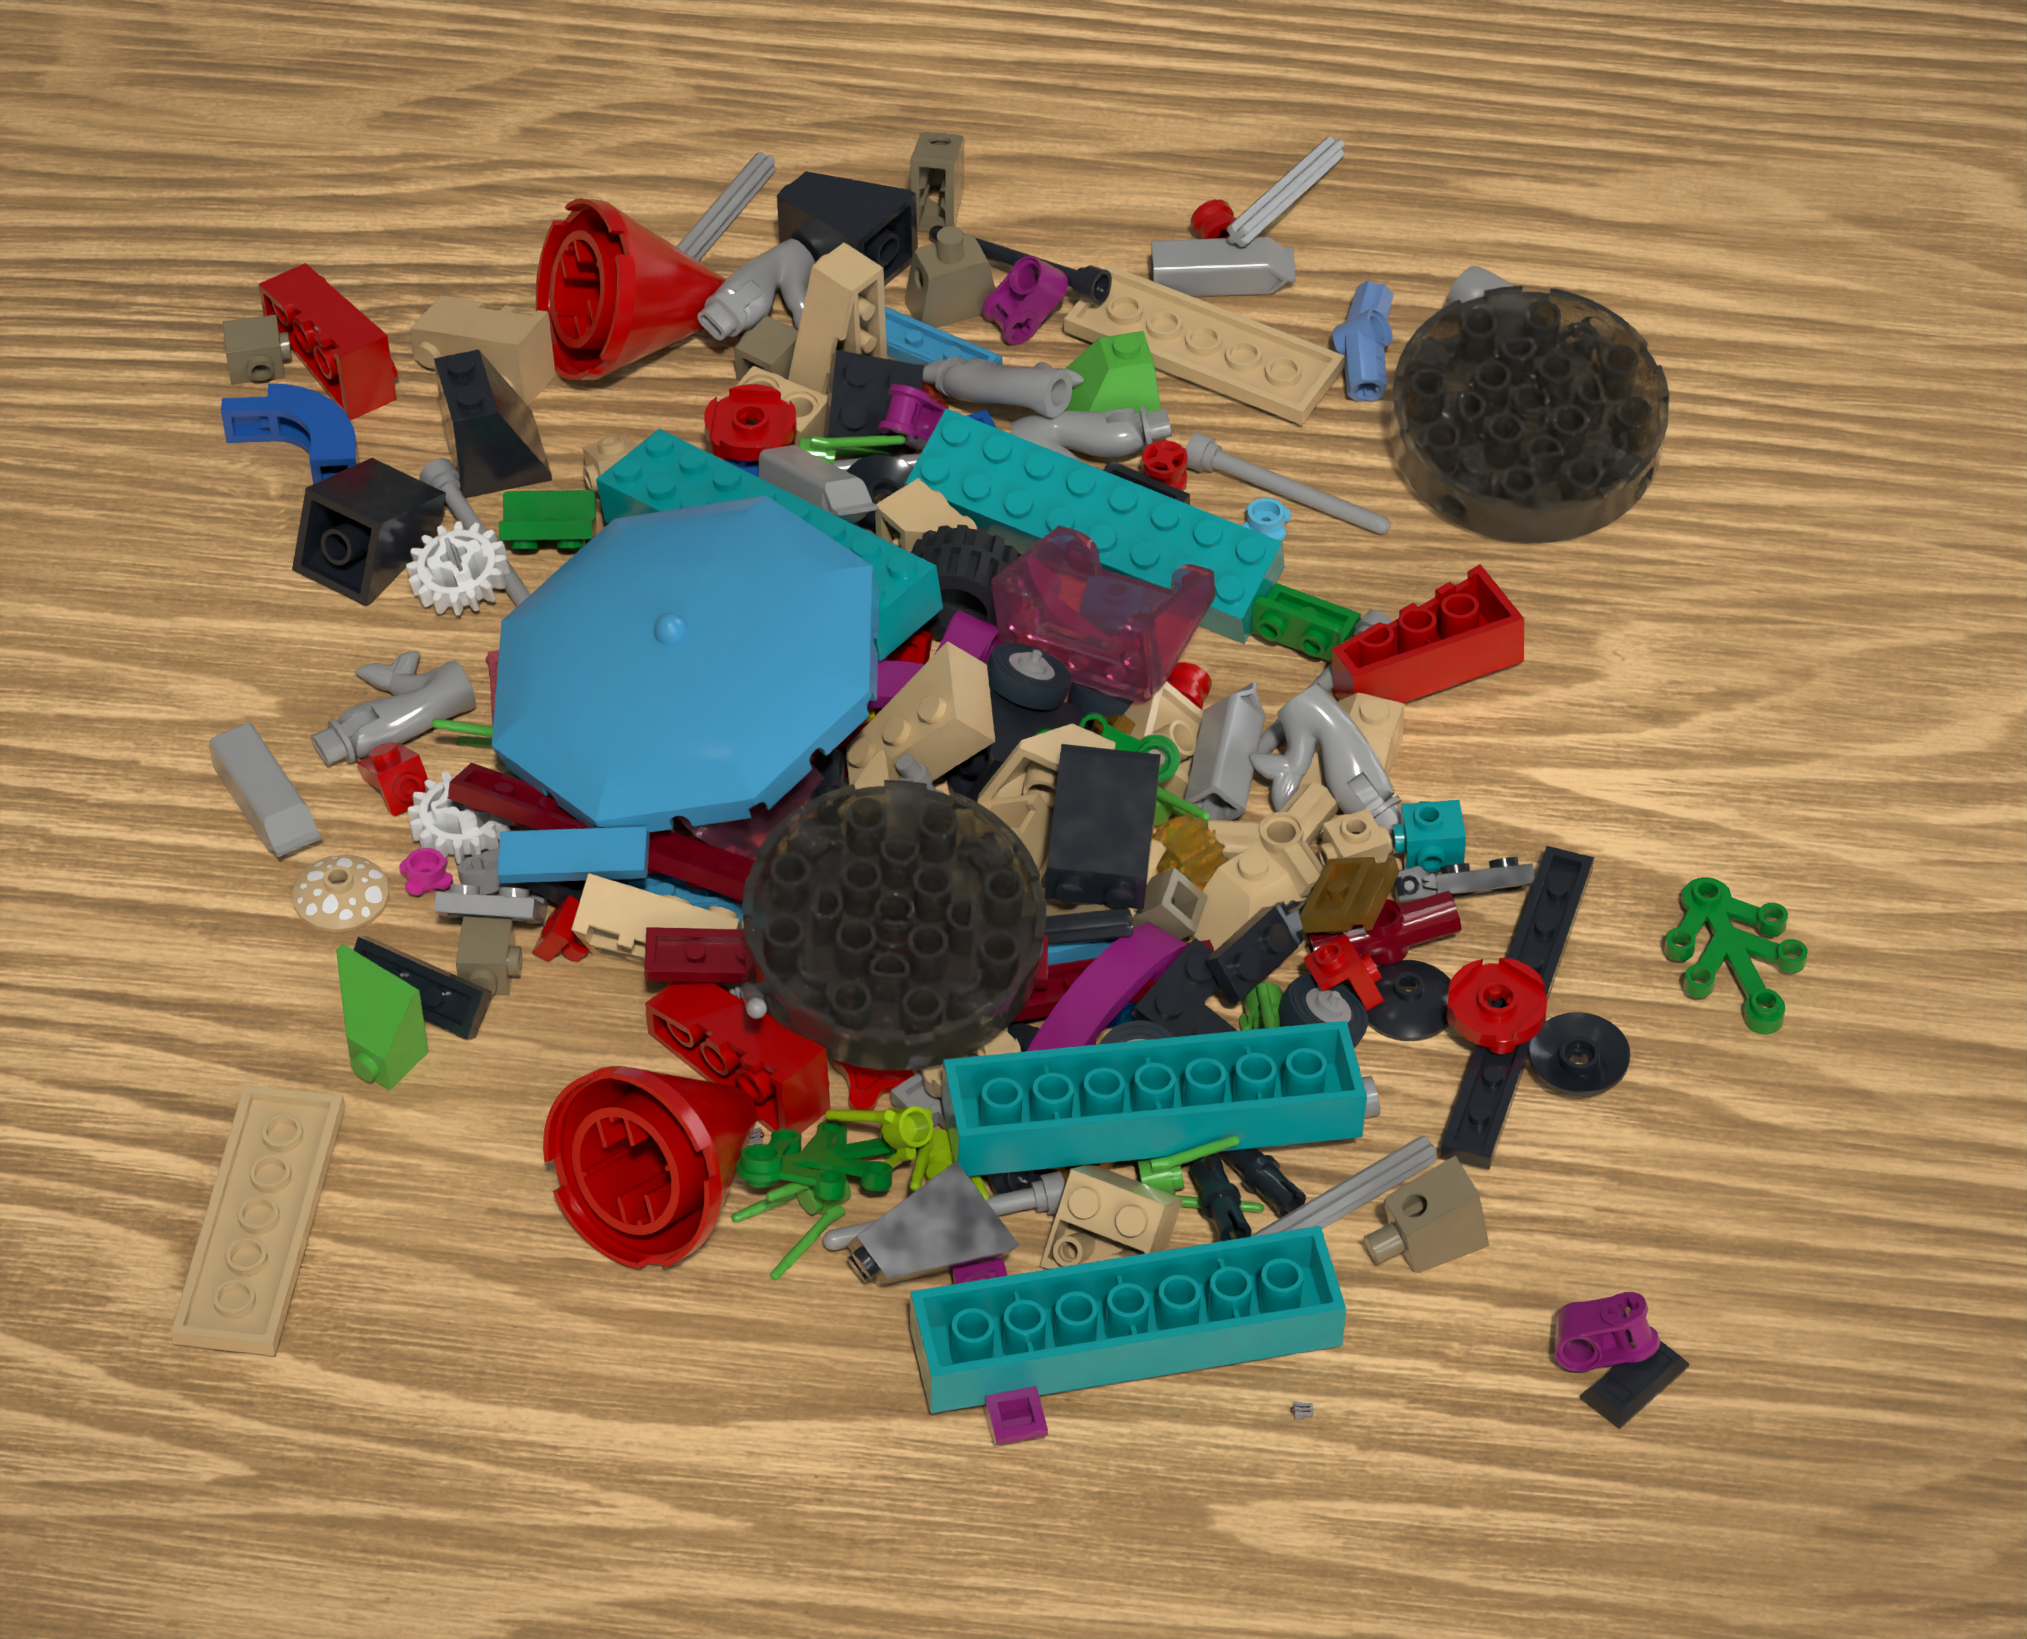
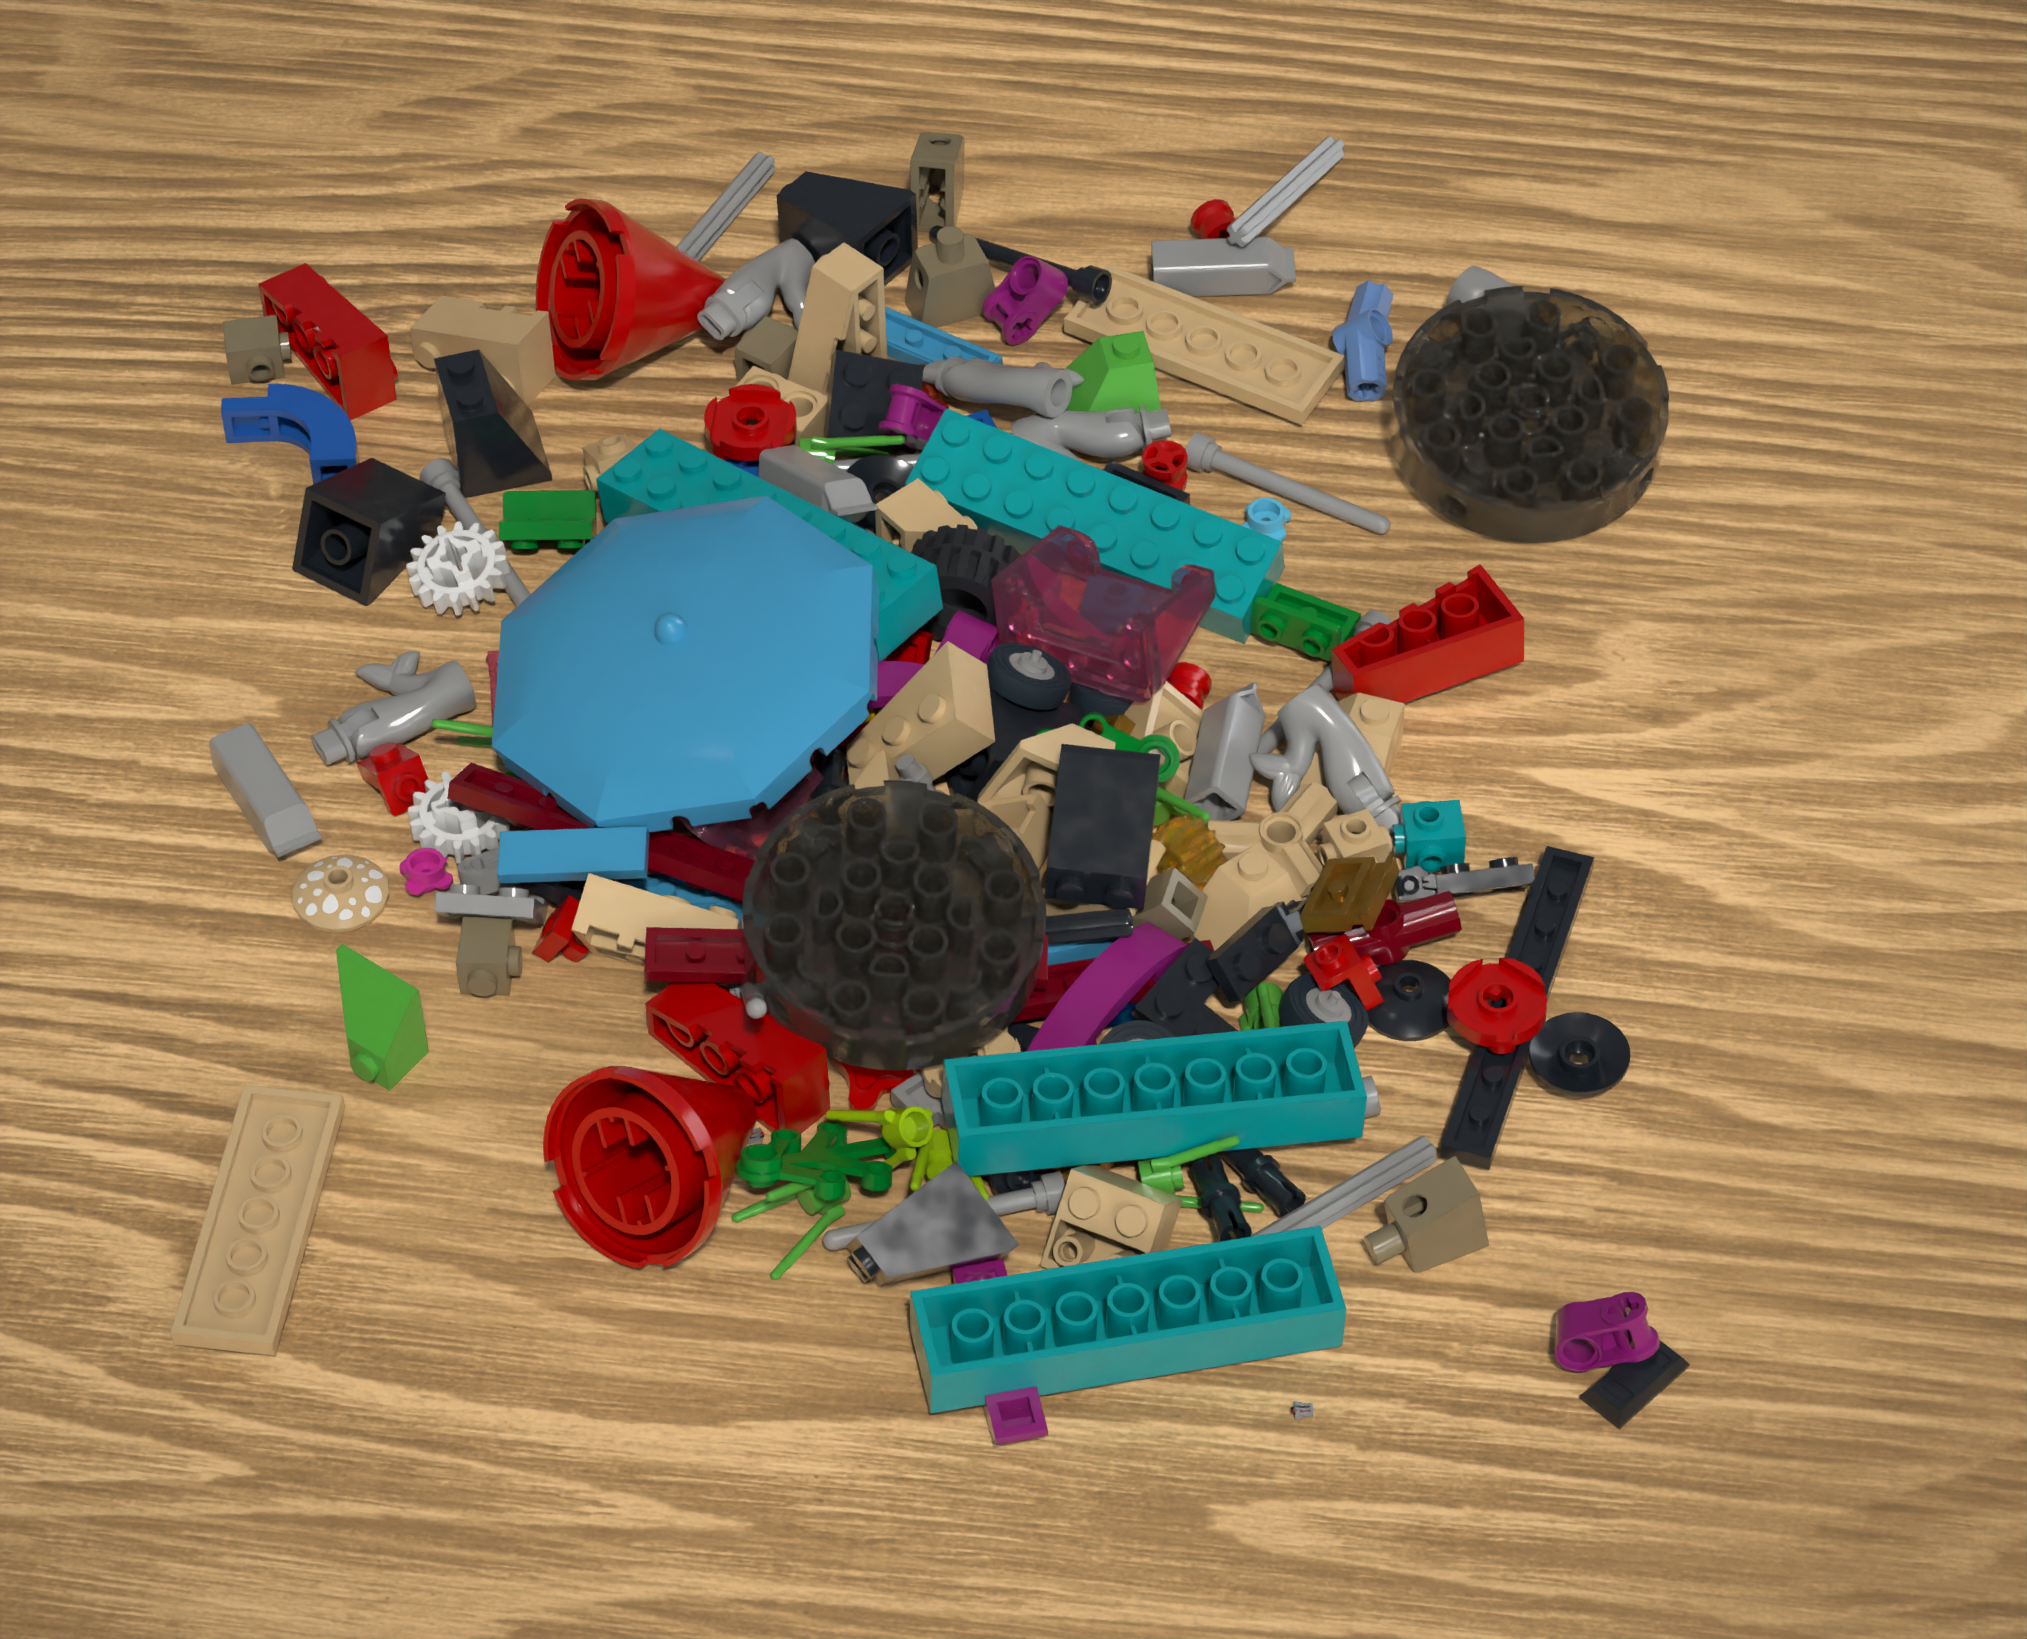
(444, 996): black plate -> none
(1712, 904): green plant -> none

